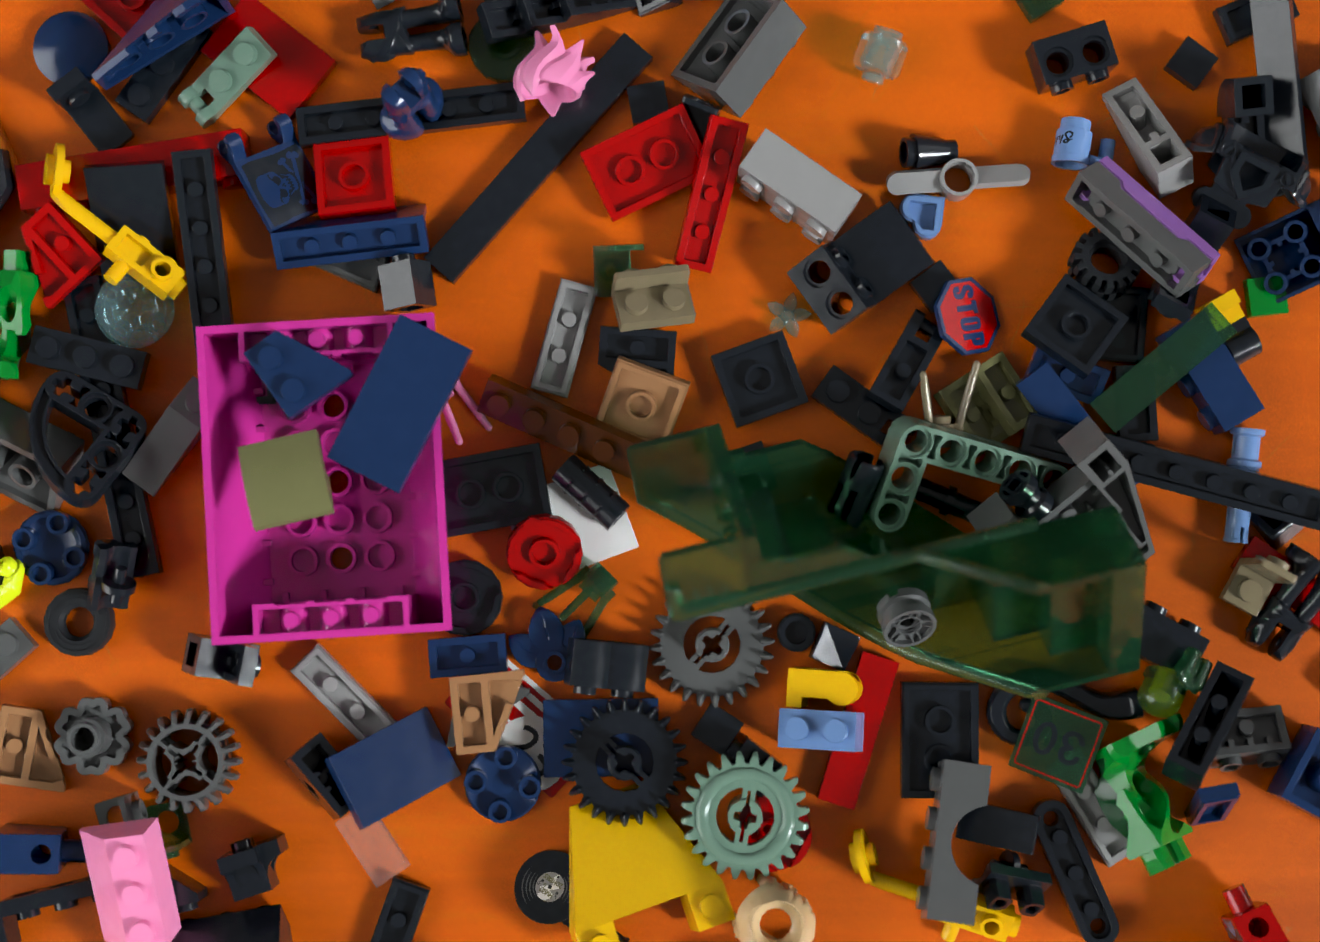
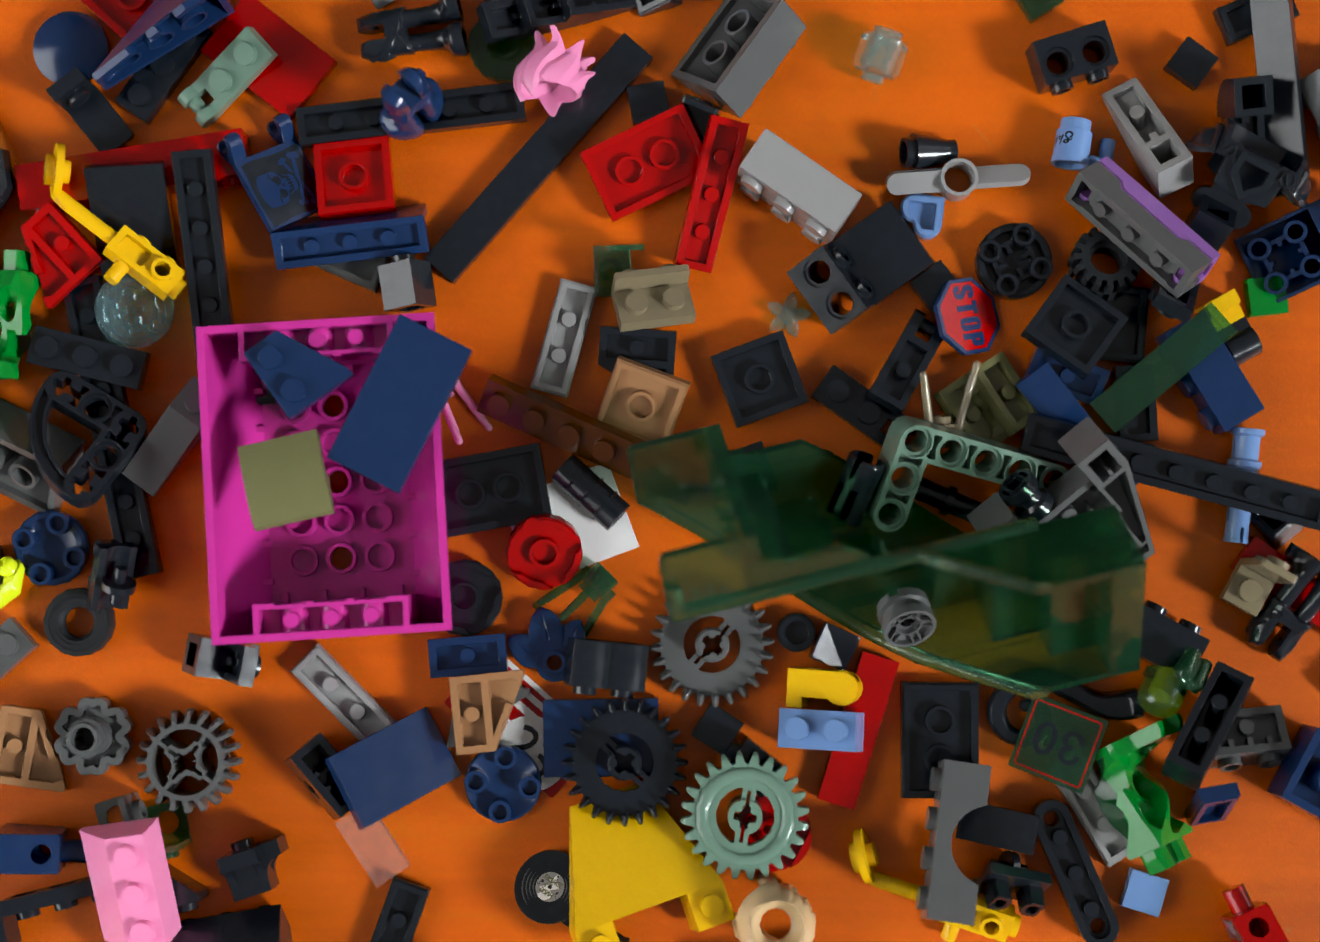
(1013, 261): none -> black tile
(1144, 892): none -> medium blue tile

